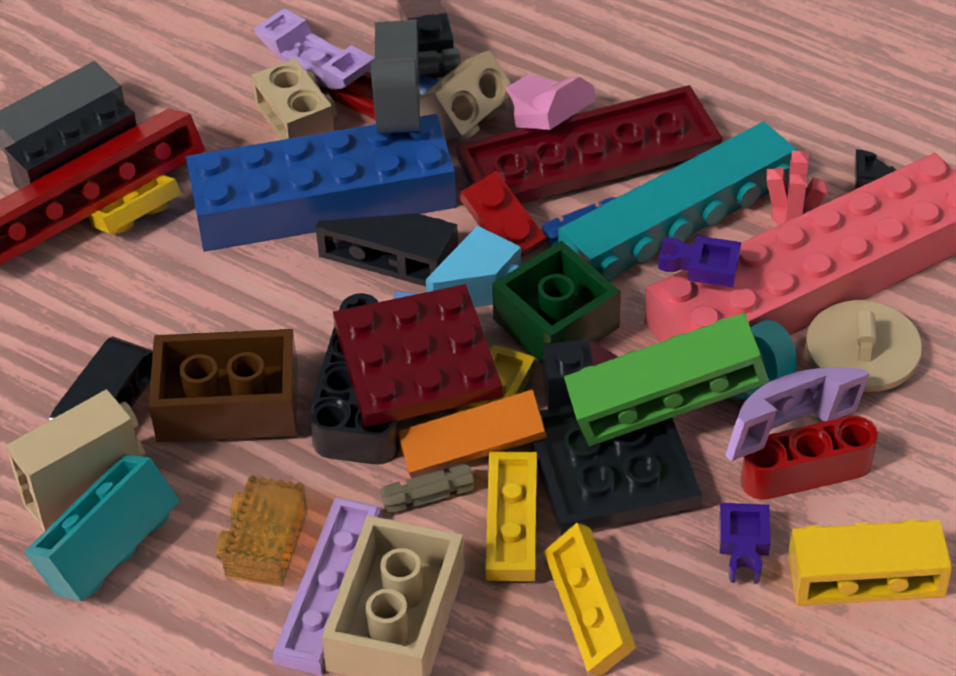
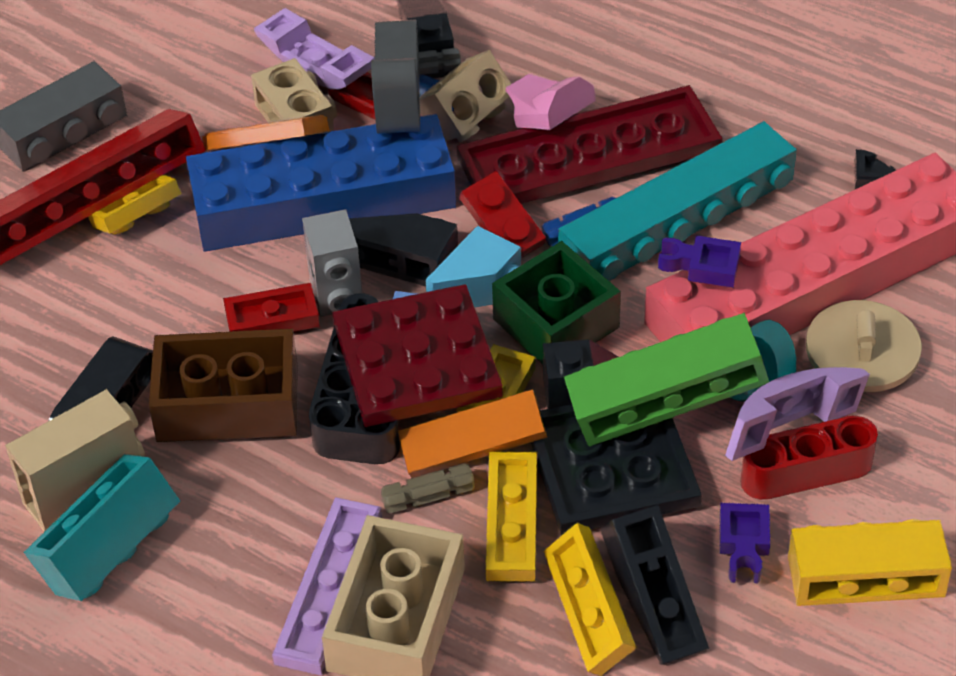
(68, 138): black brick -> none
(263, 531): clear yellow brick -> none
(265, 132): none -> orange tile
(273, 309): none -> red plate
(331, 259): none -> light grey brick
(654, 583): none -> black slope
(795, 198): coral rock -> none

